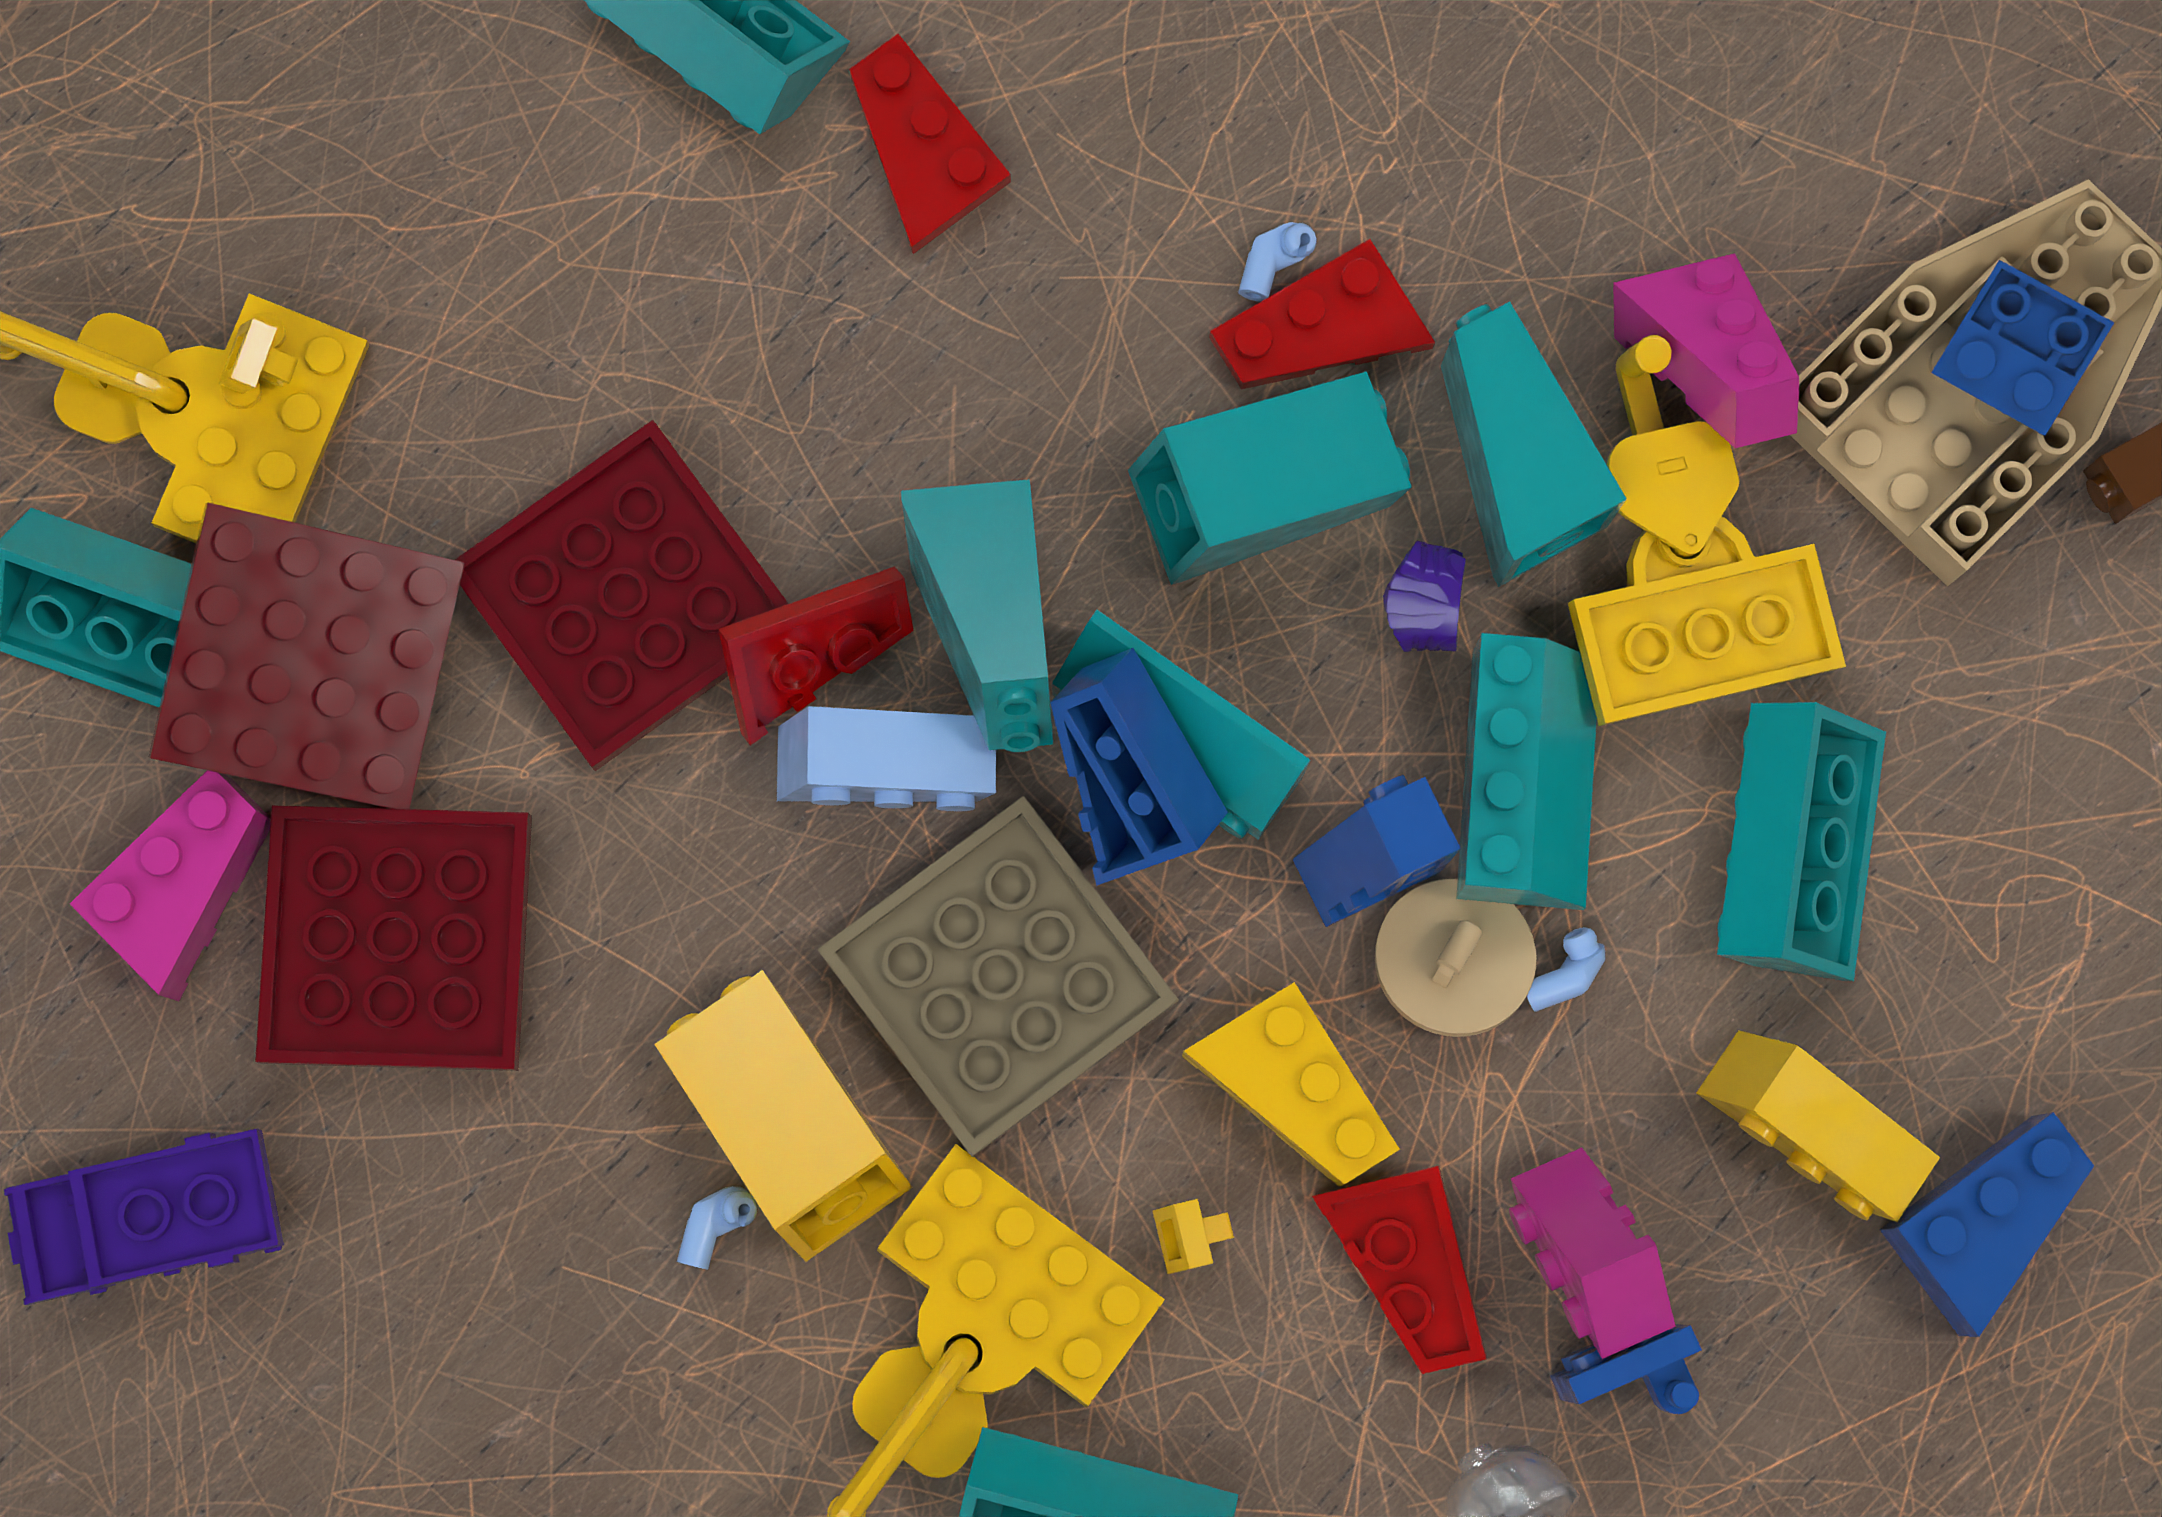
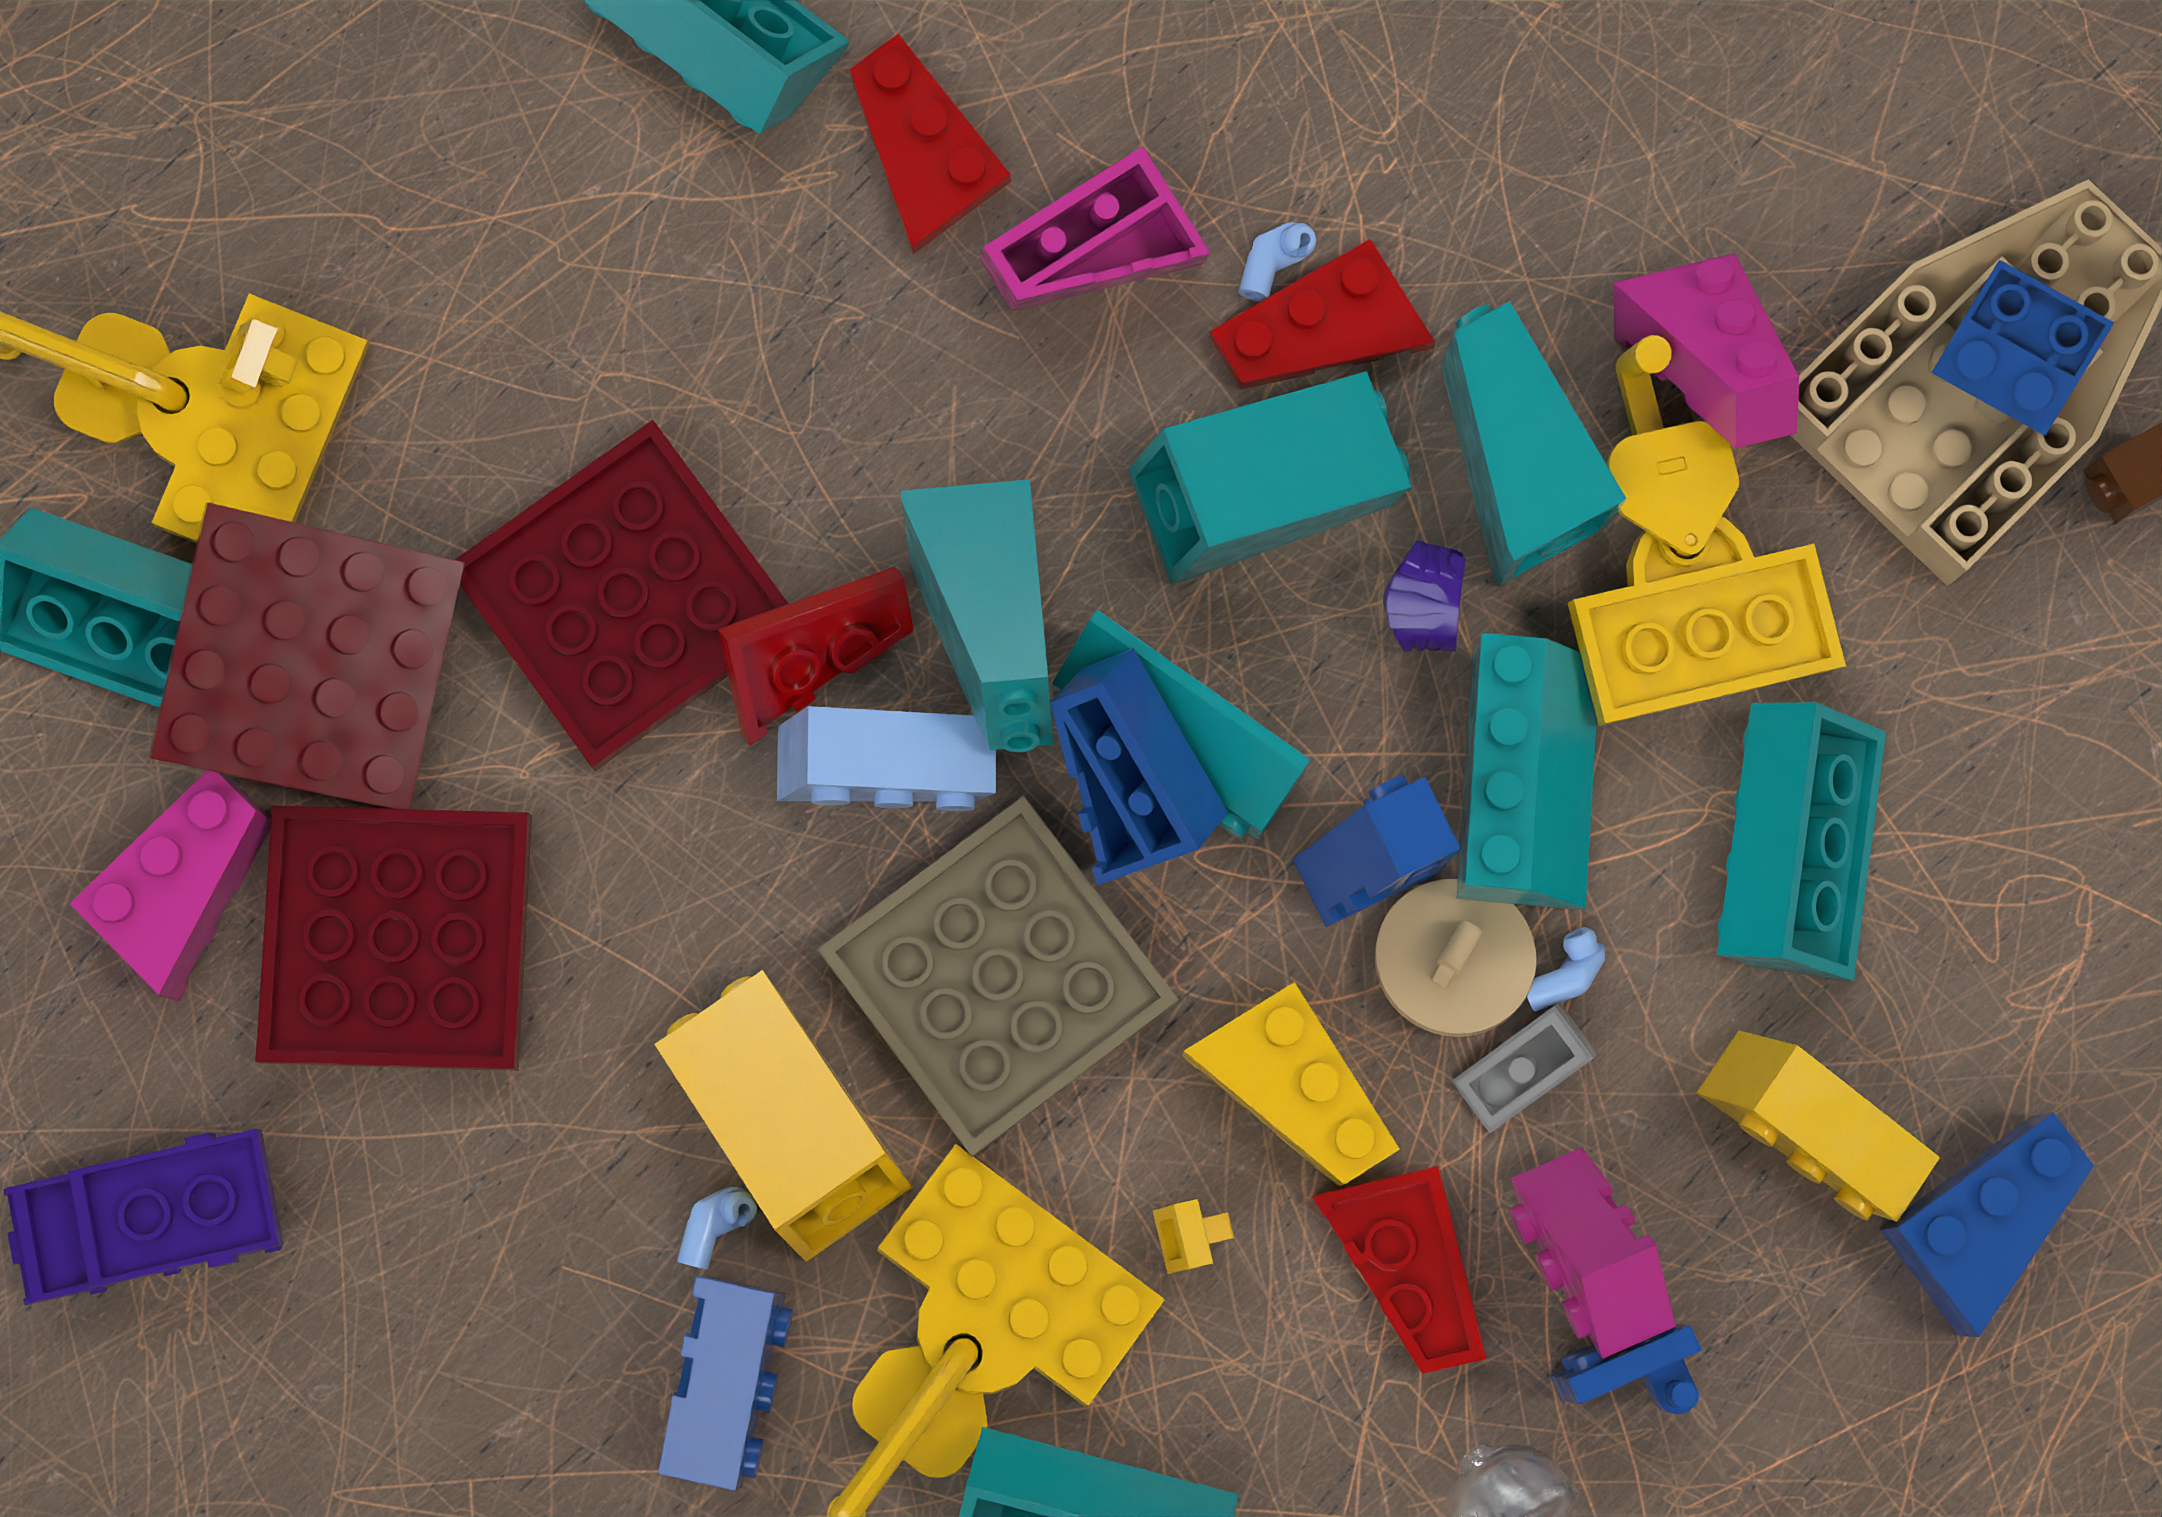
(724, 1383): none -> wedge
(1095, 238): none -> dark pink wedge
(1524, 1067): none -> light grey slope

